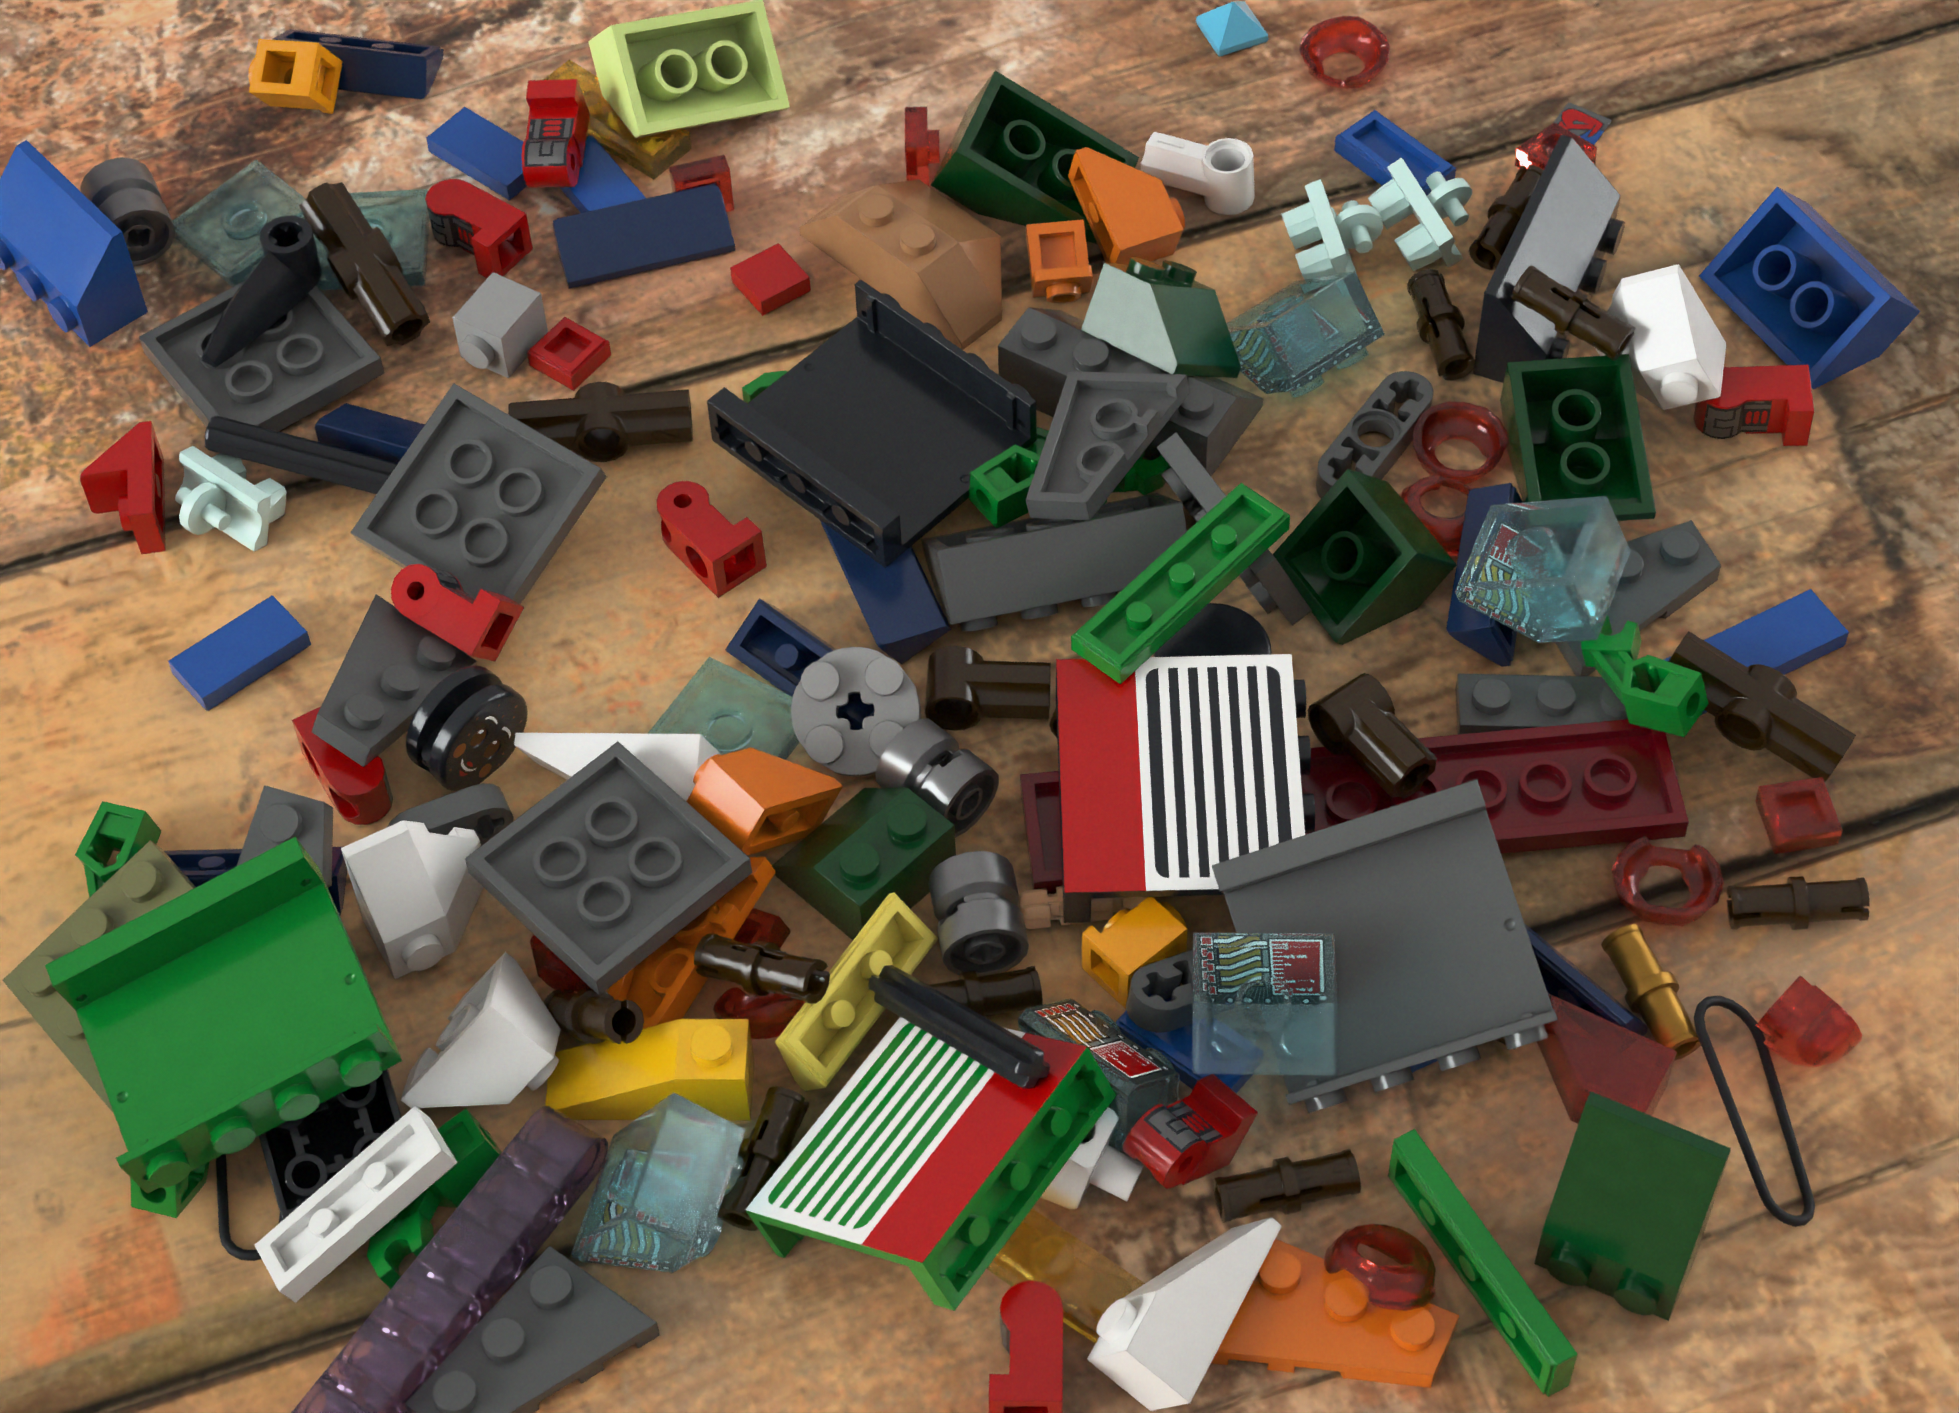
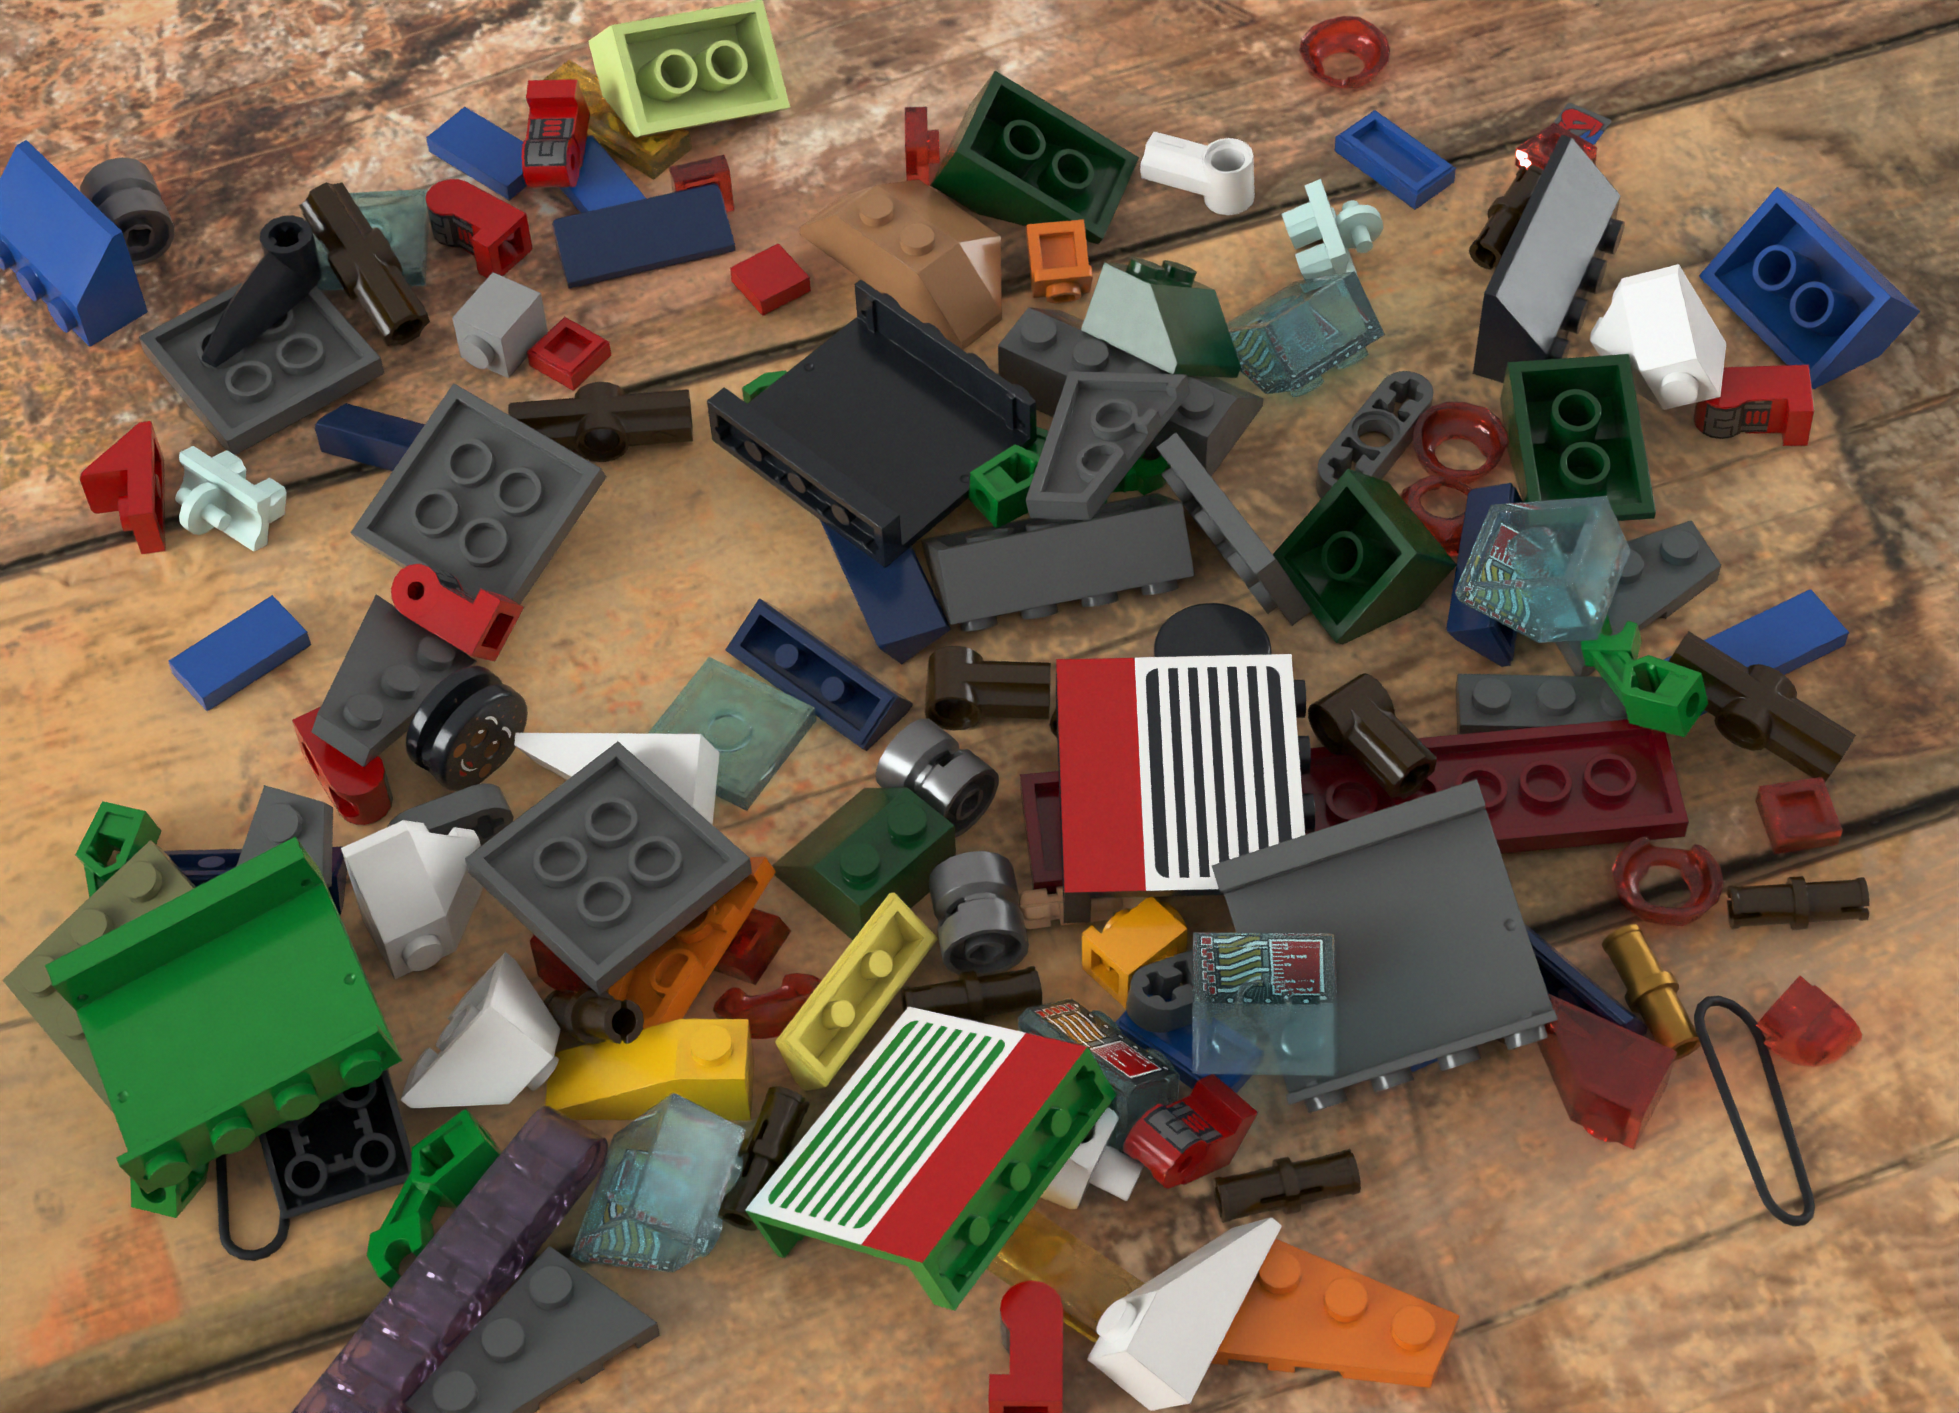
(228, 221): clear light blue tile -> none
(295, 75): light orange brick -> none
(297, 454): black axle -> none
(355, 1204): white plate -> none
(378, 64): dark blue slope -> none
(706, 541): red leg -> none
(761, 798): orange slope -> none
(762, 968): dark brown pin -> none
(827, 686): light grey plate -> none
(959, 1027): black axle -> none
(1125, 208): orange slope -> none
(1180, 583): green tile -> none
(1231, 28): medium azure slope -> none
(1389, 1286): clear red piece -> none
(1431, 237): light aqua hips -> none
(1440, 324): dark brown pin -> none
(1481, 1264): green tile -> none
(1573, 312): dark brown pin -> none
(1631, 1206): dark green slope -> none

